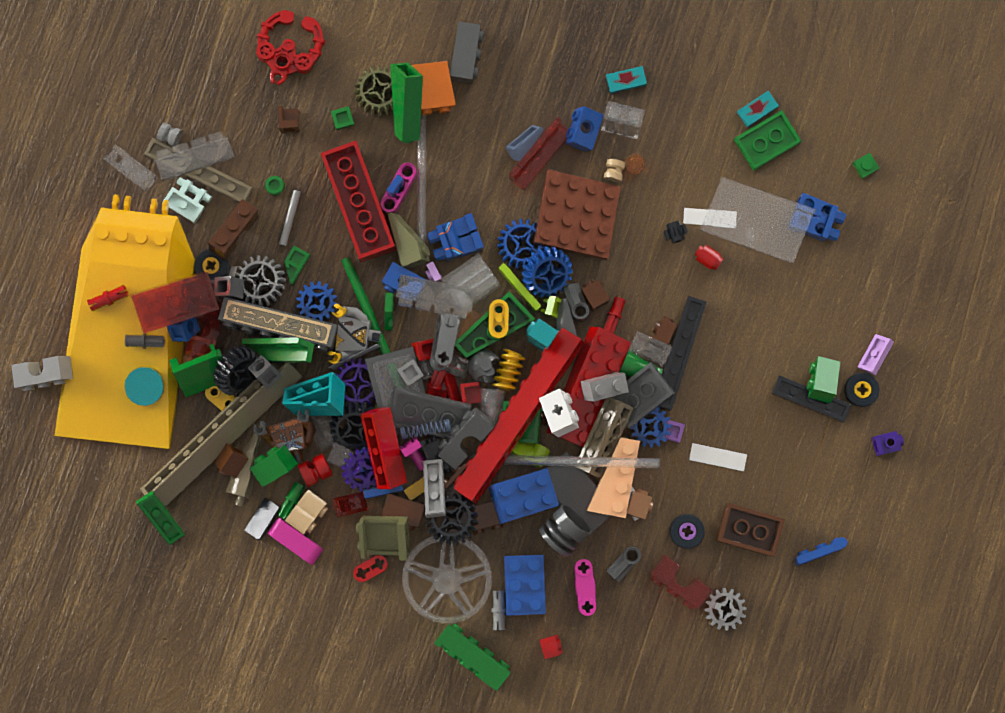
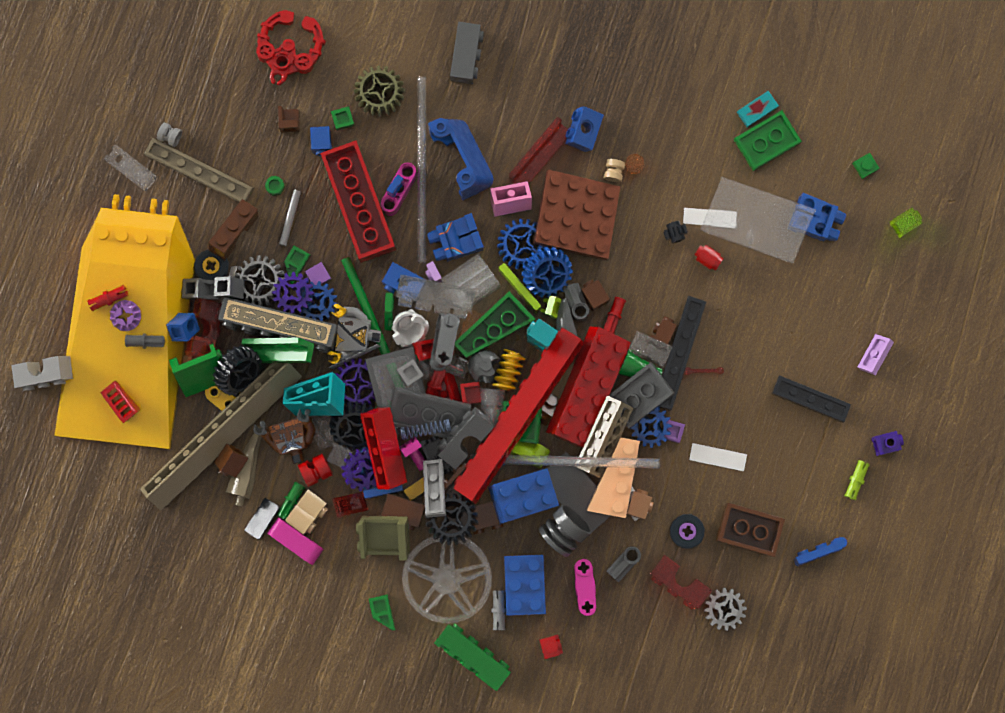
(114, 405): none -> red slope
(129, 307): none -> medium lavender gear
(144, 386): teal tile -> none
(160, 517): green tile -> none
(174, 301): clear red brick -> none
(184, 205): light aqua plate -> none
(191, 159): clear windscreen -> none
(264, 372): dark grey brick -> none
(274, 465): green brick -> none
(287, 298): none -> dark purple gear
(318, 273): none -> medium lavender tile
(320, 139): none -> blue brick
(373, 572): red beam -> none
(382, 611): none -> green tile
(407, 101): green slope -> none
(409, 245): olive slope -> none
(409, 328): none -> white helmet
(436, 89): orange brick -> none
(477, 175): none -> blue windscreen
(498, 319): yellow plate -> none
(511, 199): none -> bright pink brick
(524, 142): sand blue slope -> none
(552, 404): white brick -> none
(604, 386): light grey brick -> none
(623, 119): clear brick -> none
(626, 80): teal tile -> none
(688, 370): none -> clear red hinge
(823, 379): brick -> none
(855, 396): black bush -> none
(857, 480): none -> lime pin
(906, 222): none -> clear neon green brick

